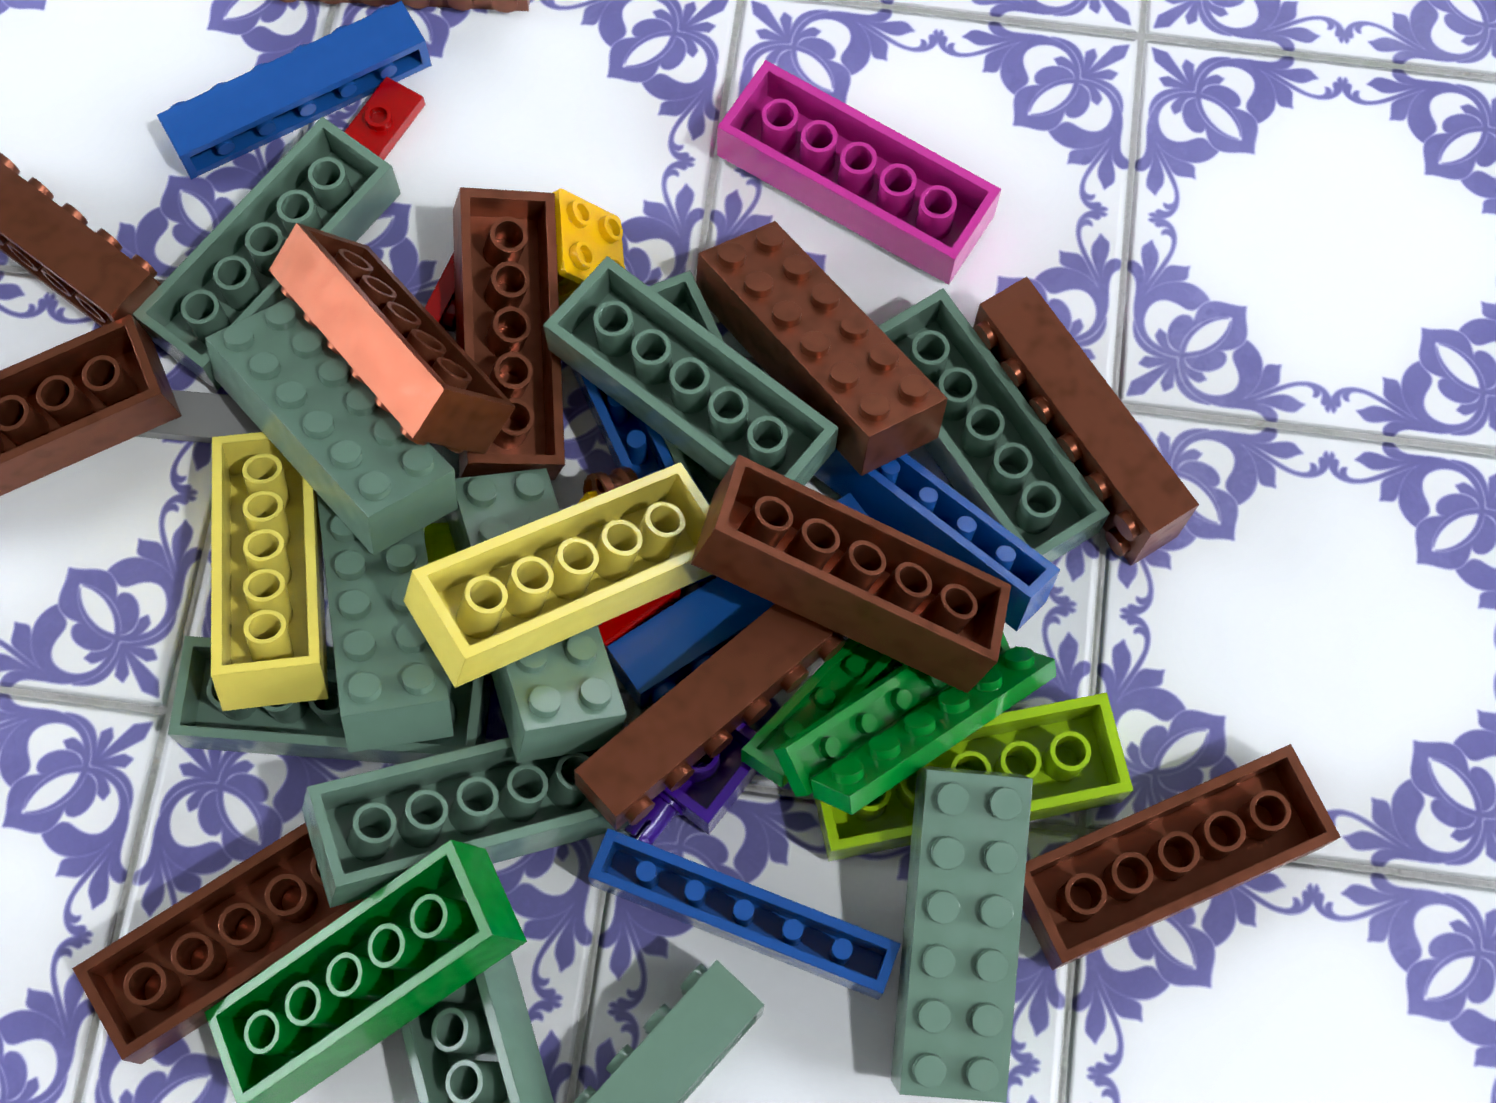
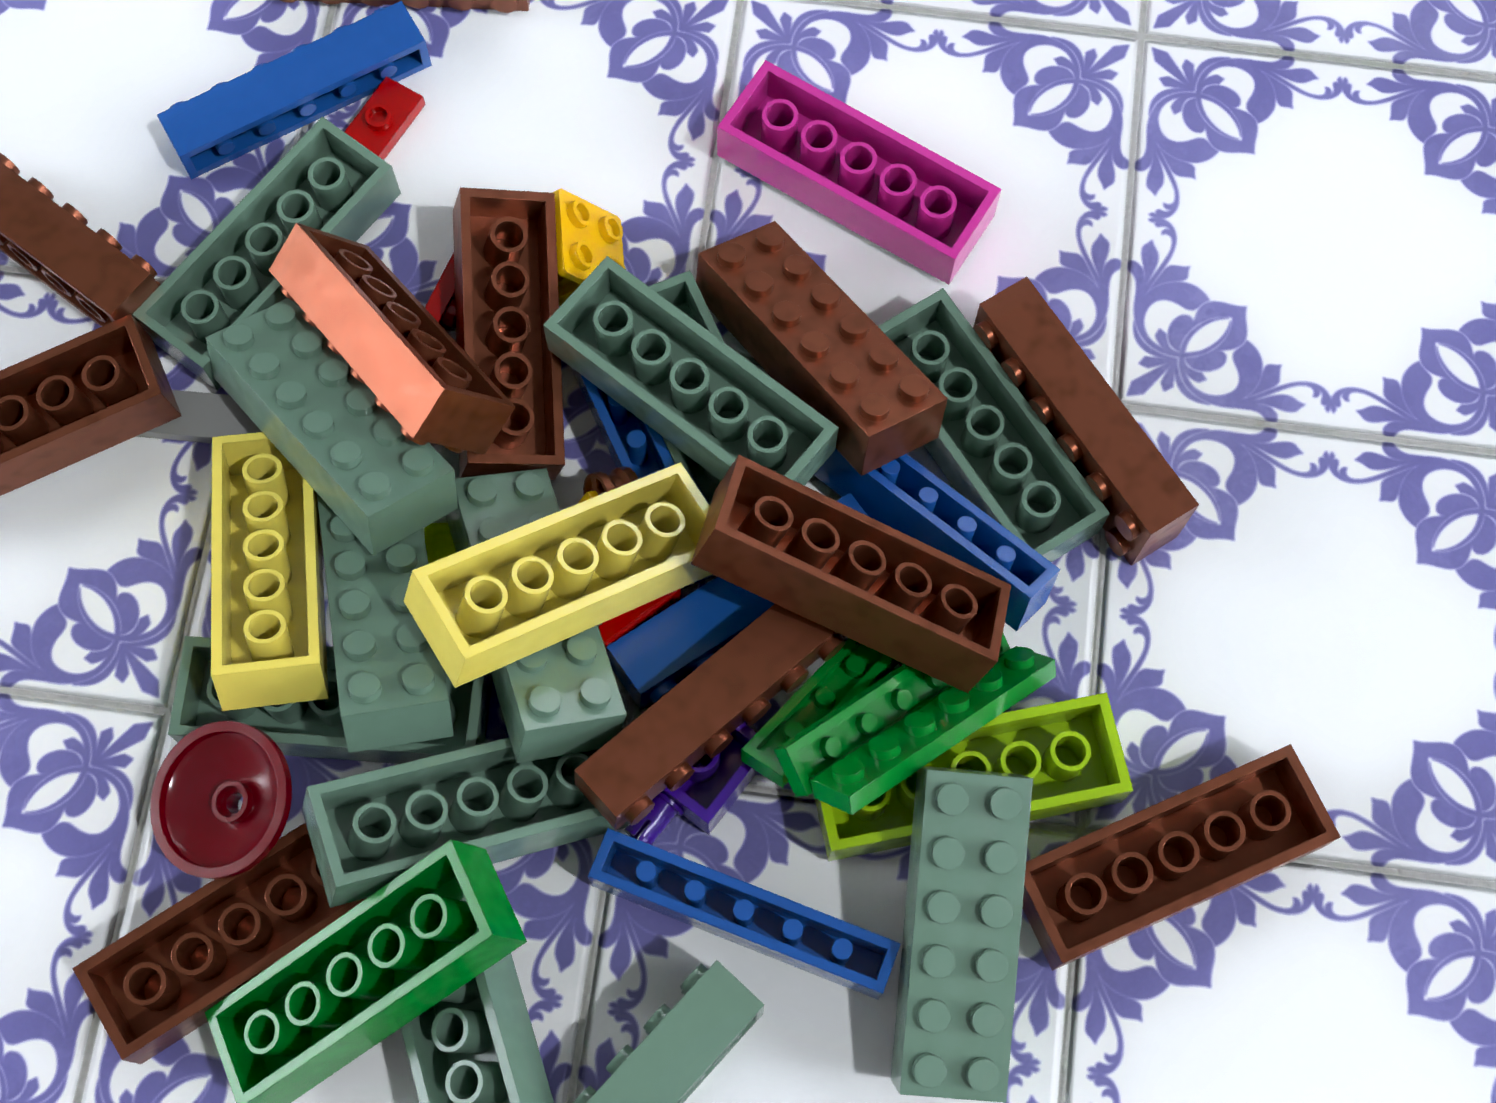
(199, 797): none -> dark red dish

